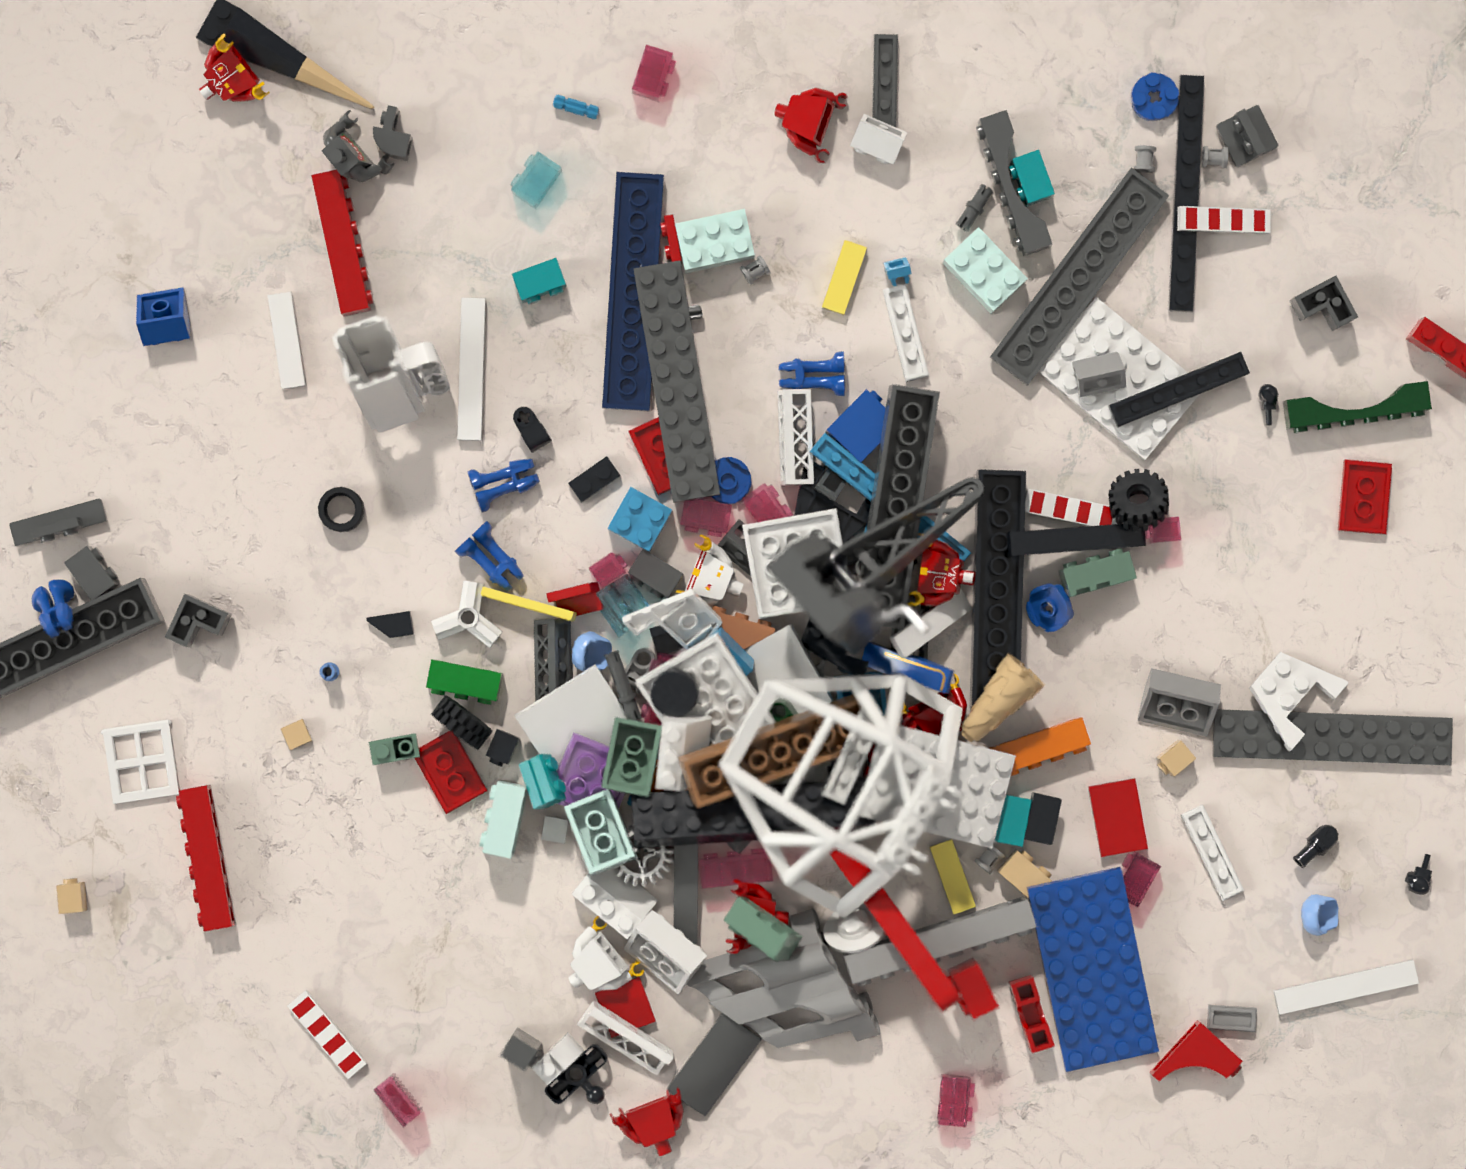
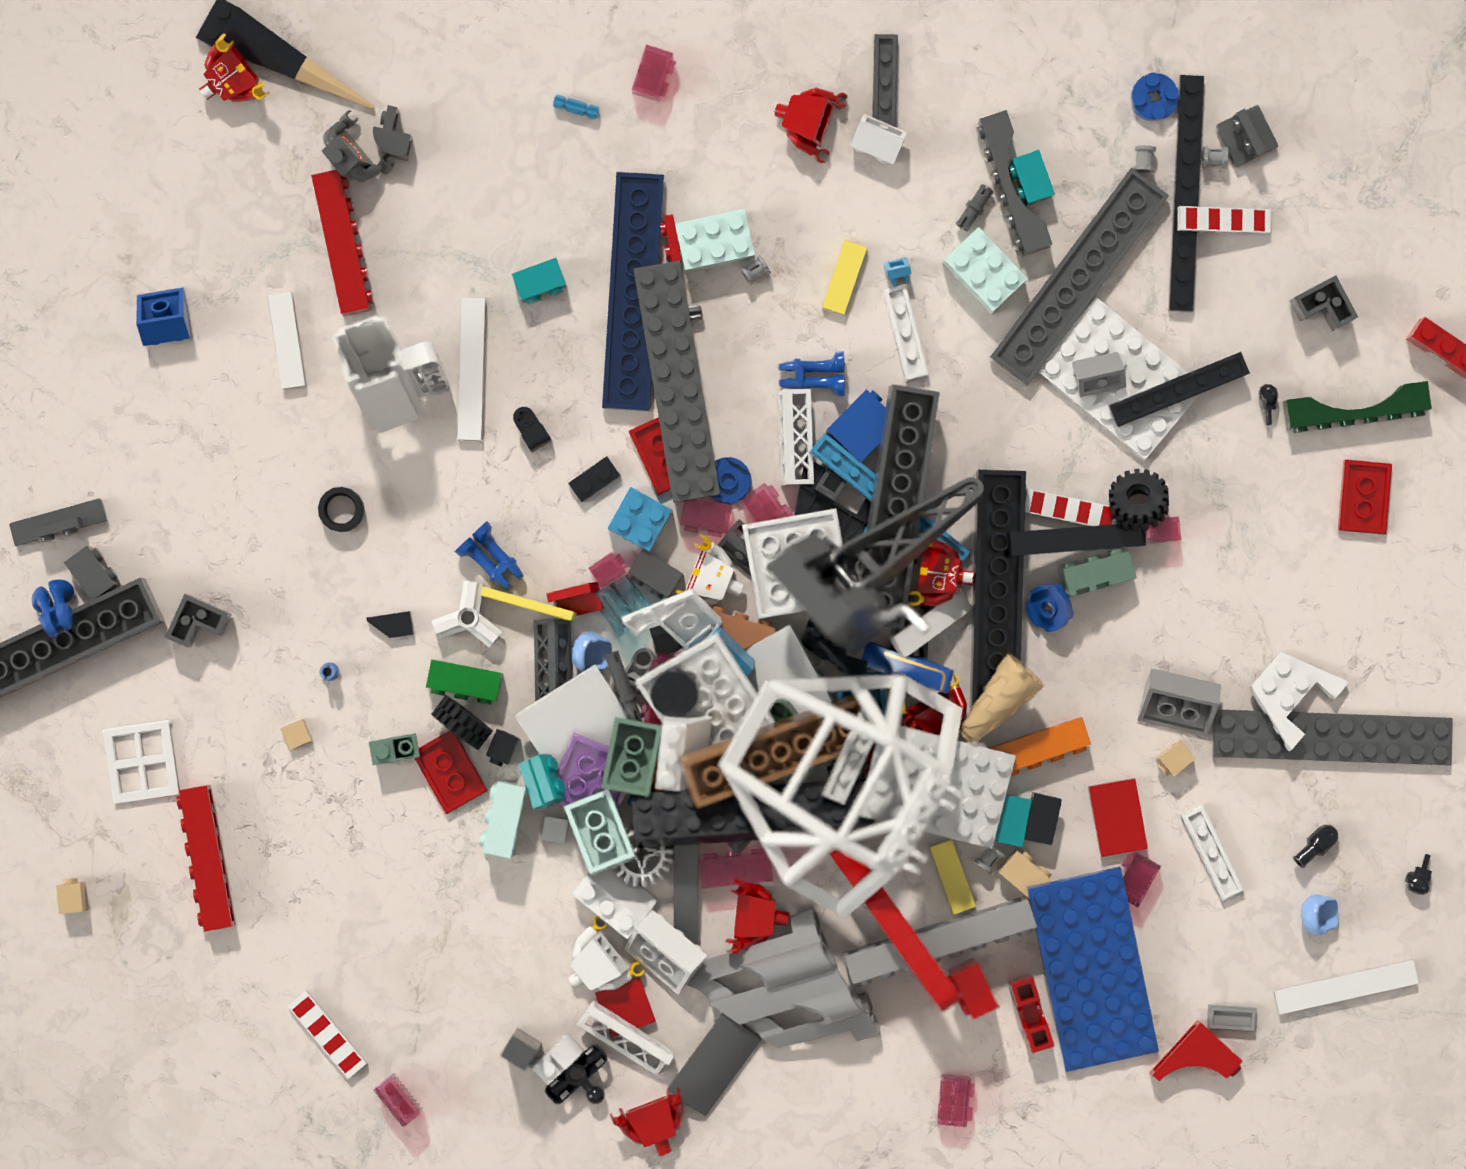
(515, 467): blue piece -> none
(536, 179): clear light blue brick -> none
(762, 929): sand green wedge -> none
(854, 933): white hat -> none

